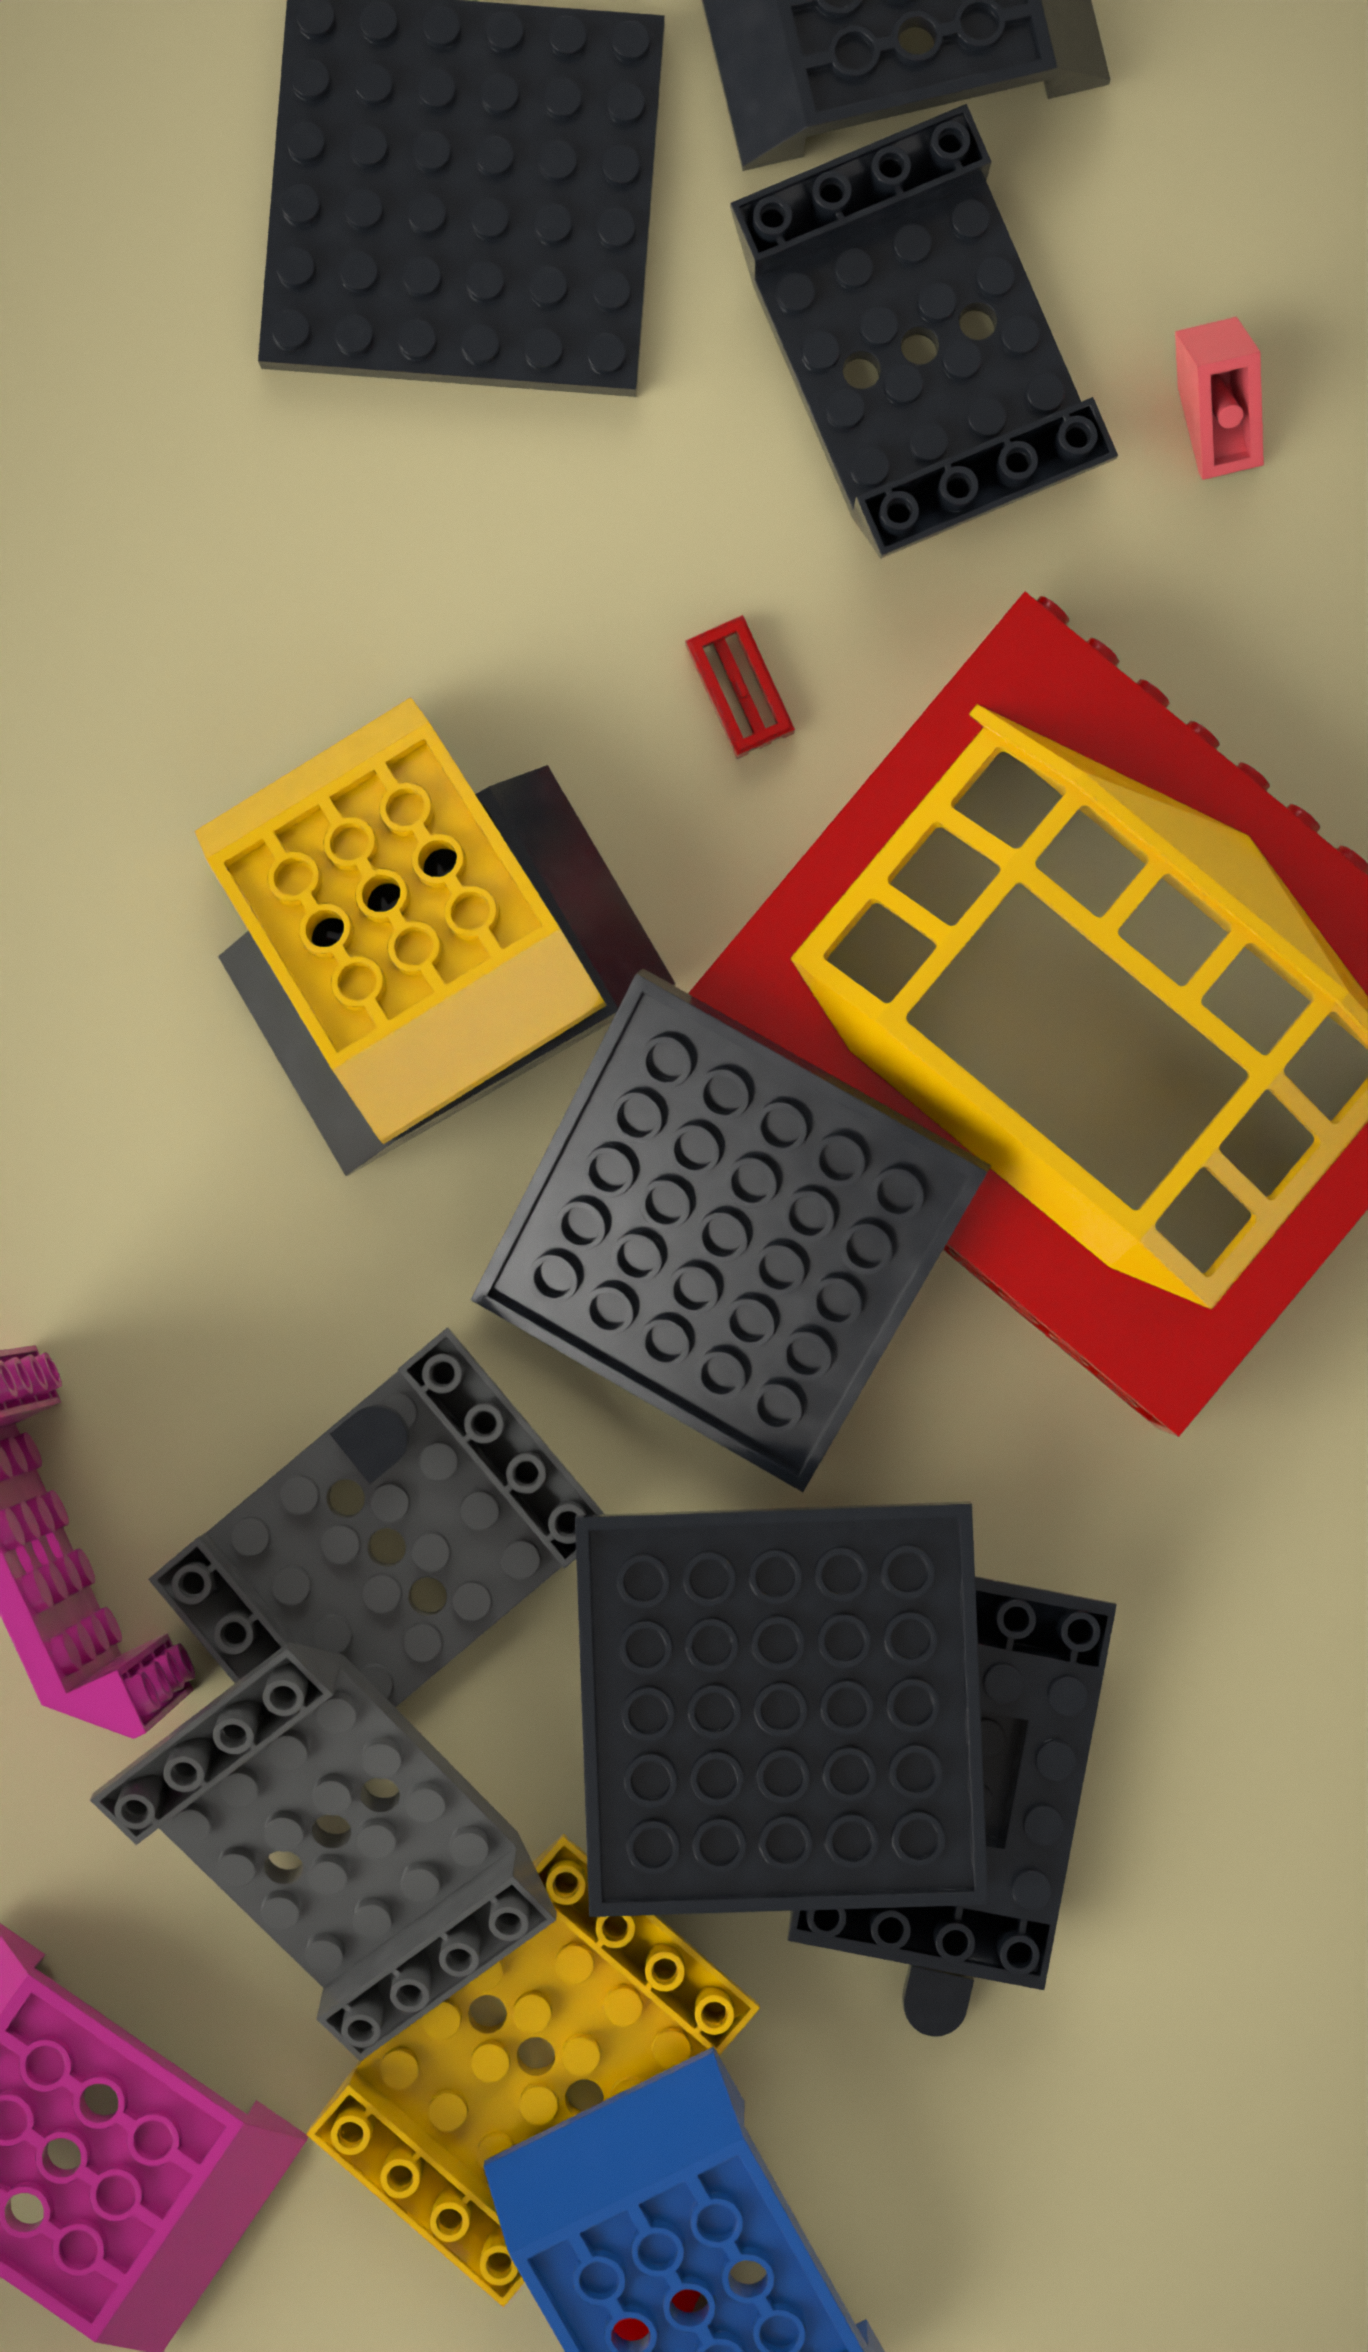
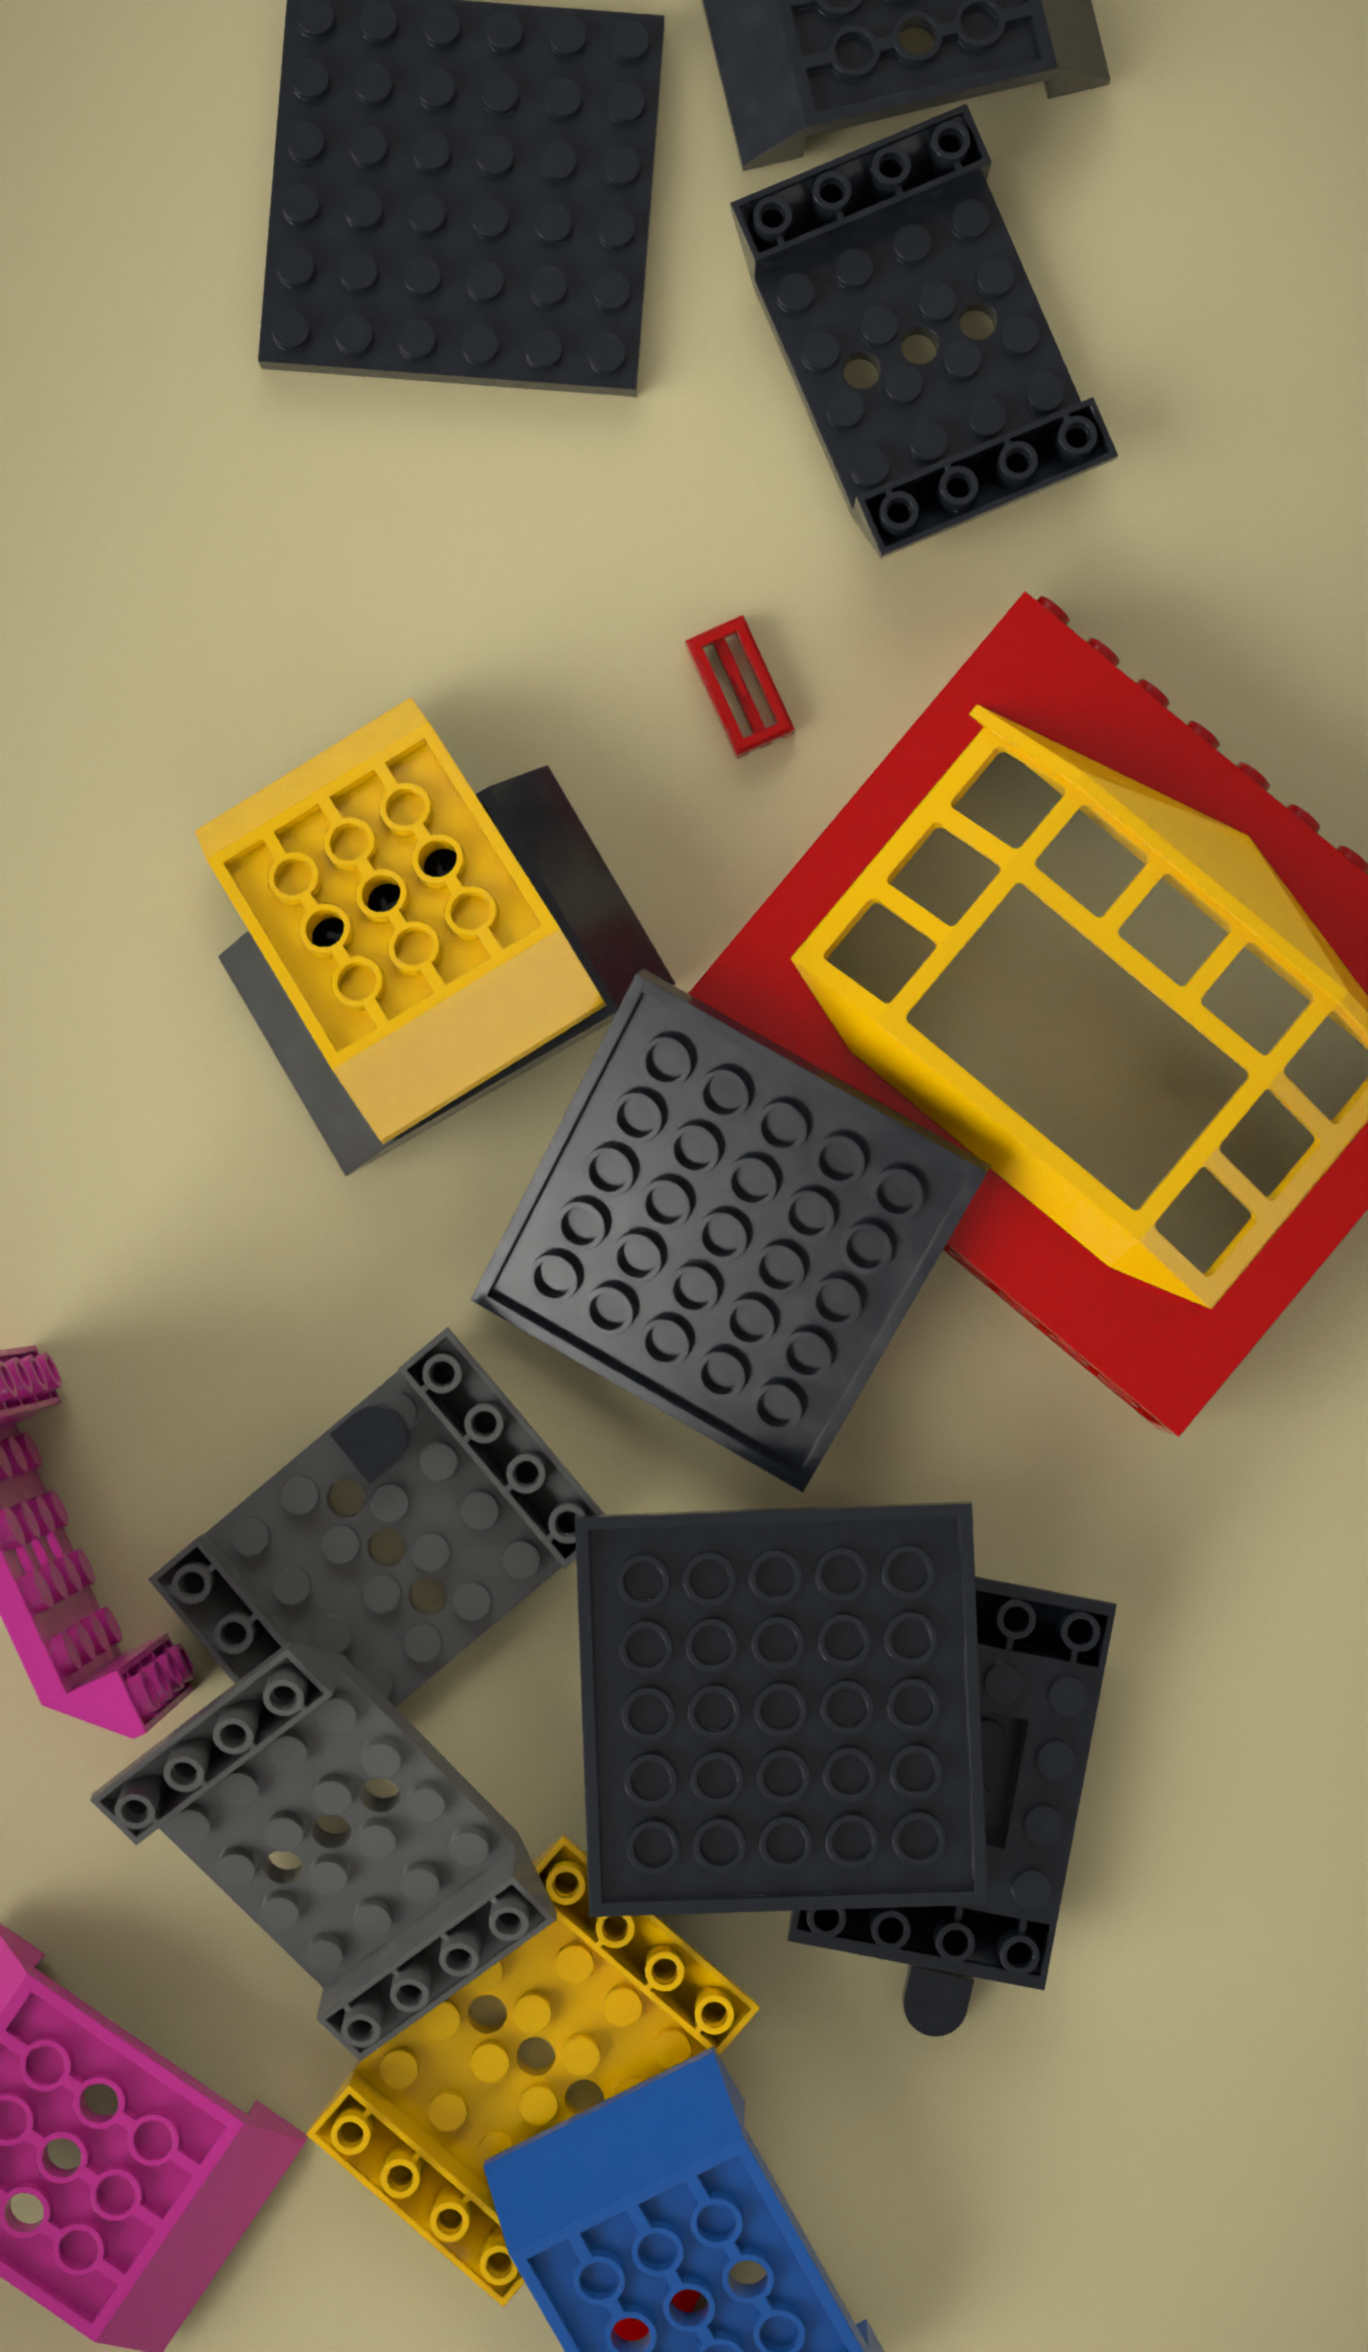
(1221, 396): coral slope -> none

